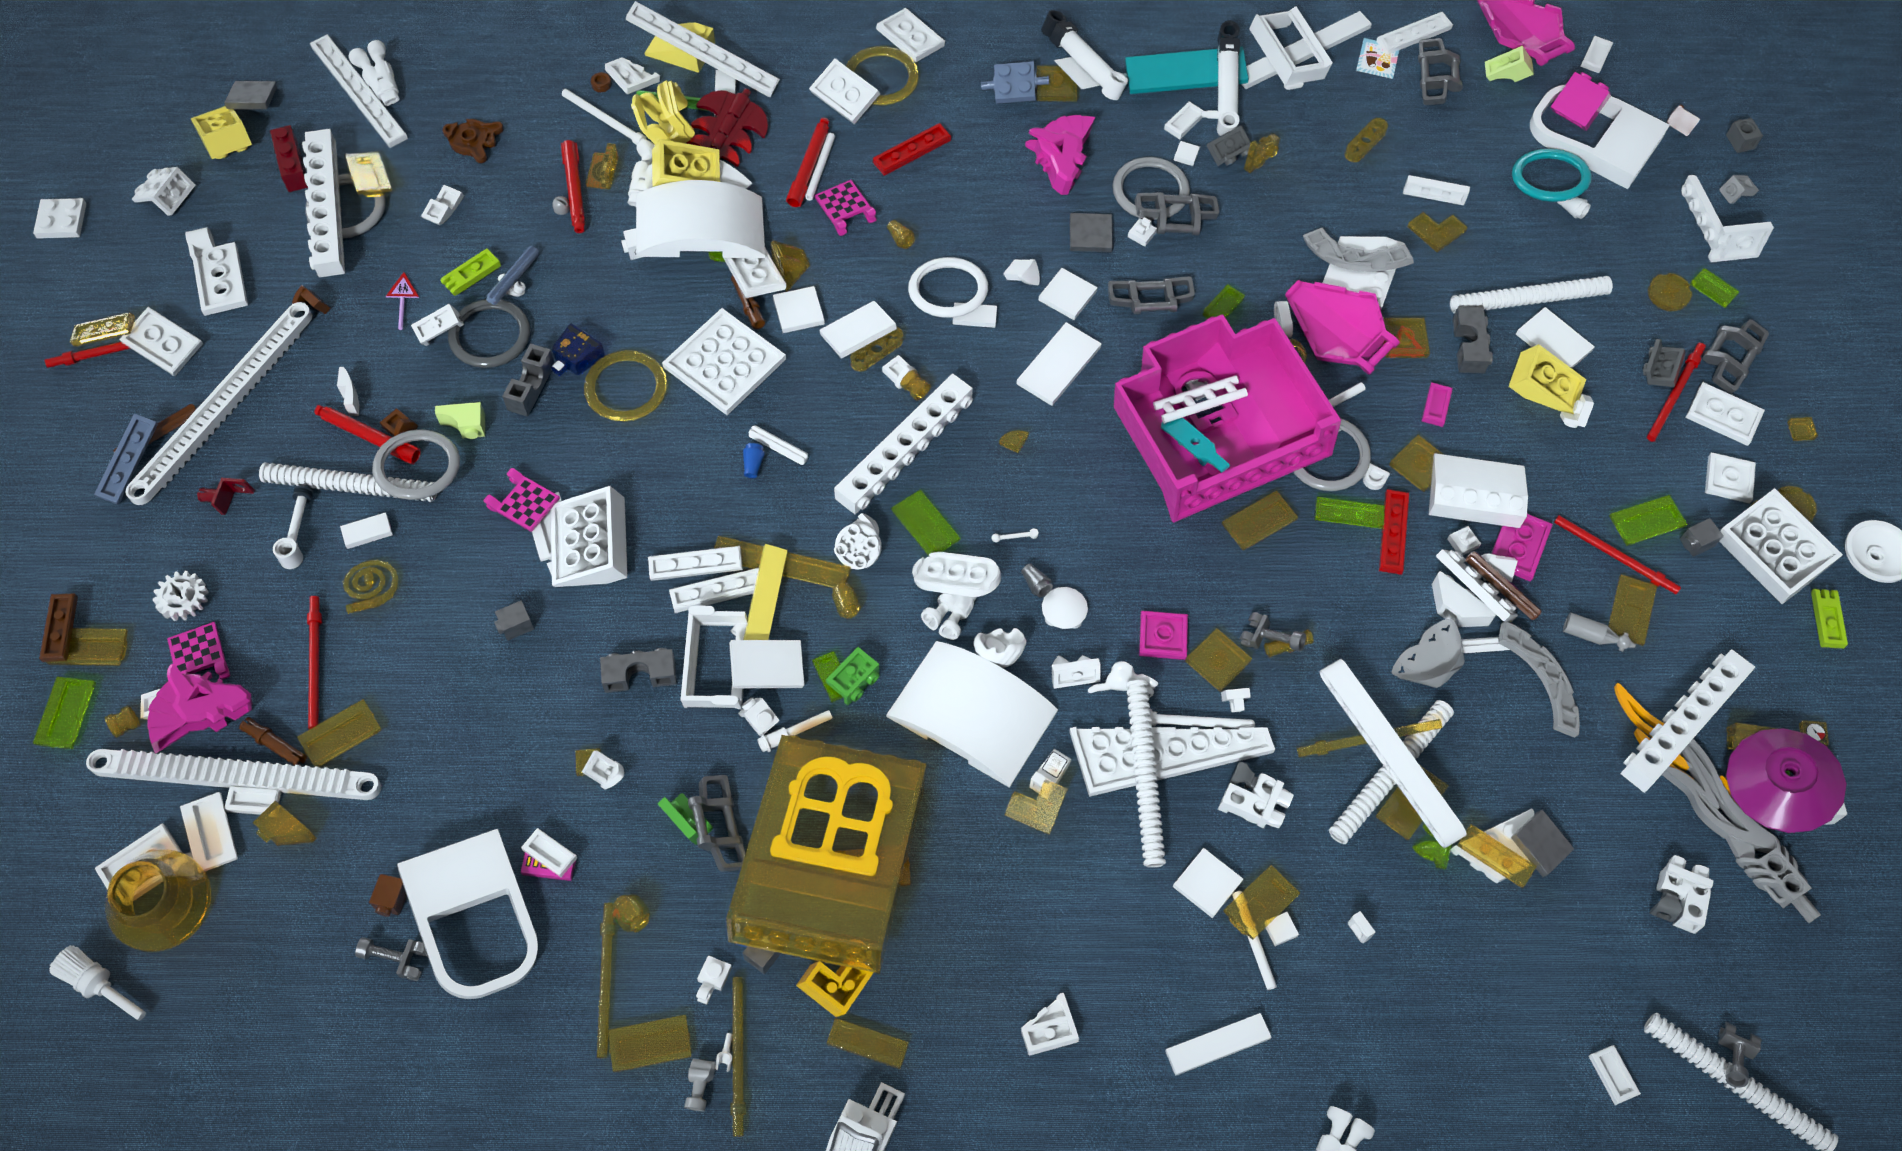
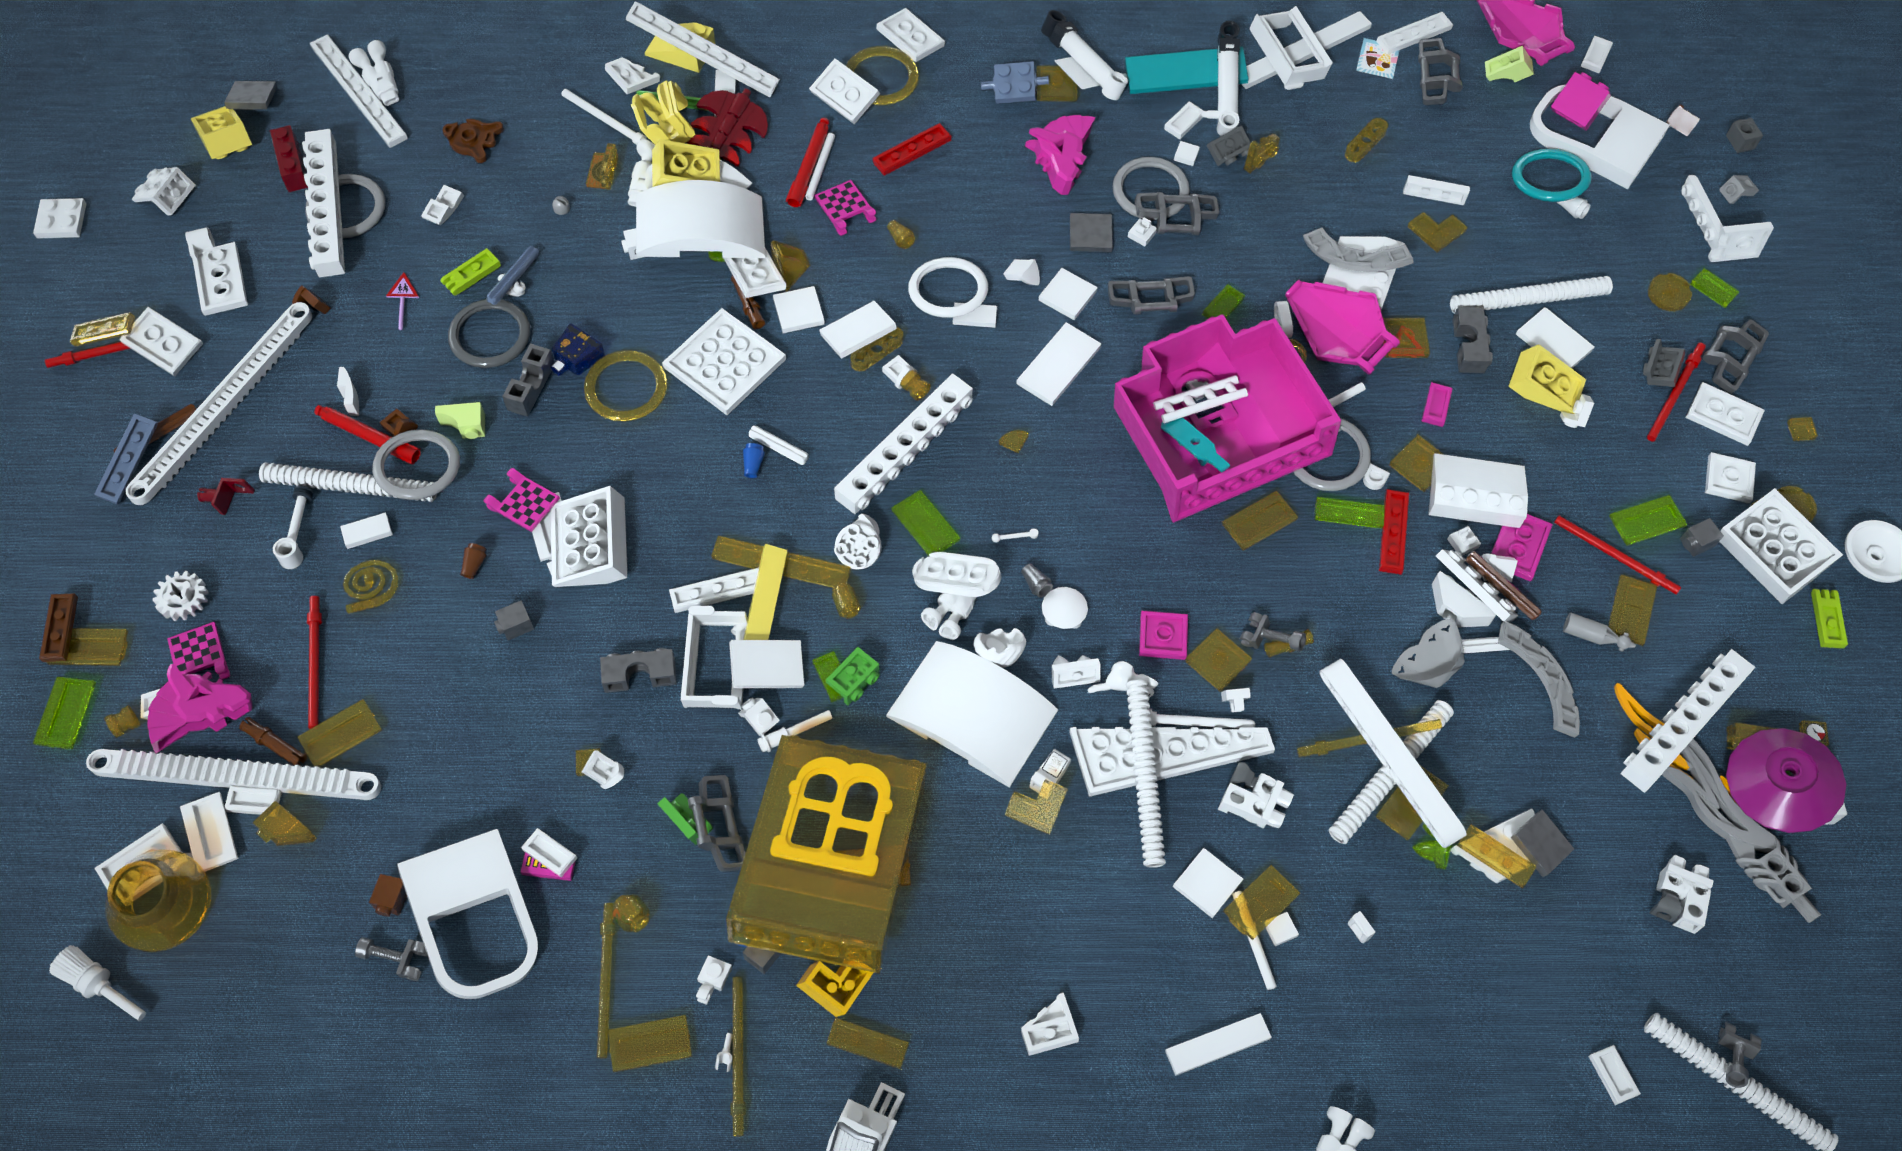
(368, 174): clear yellow piece -> none
(436, 324): white hinge -> none
(472, 560): none -> reddish brown cone
(571, 160): red piece -> none
(601, 82): reddish brown tile -> none
(695, 563): white tile -> none
(700, 1074): light grey leg -> none

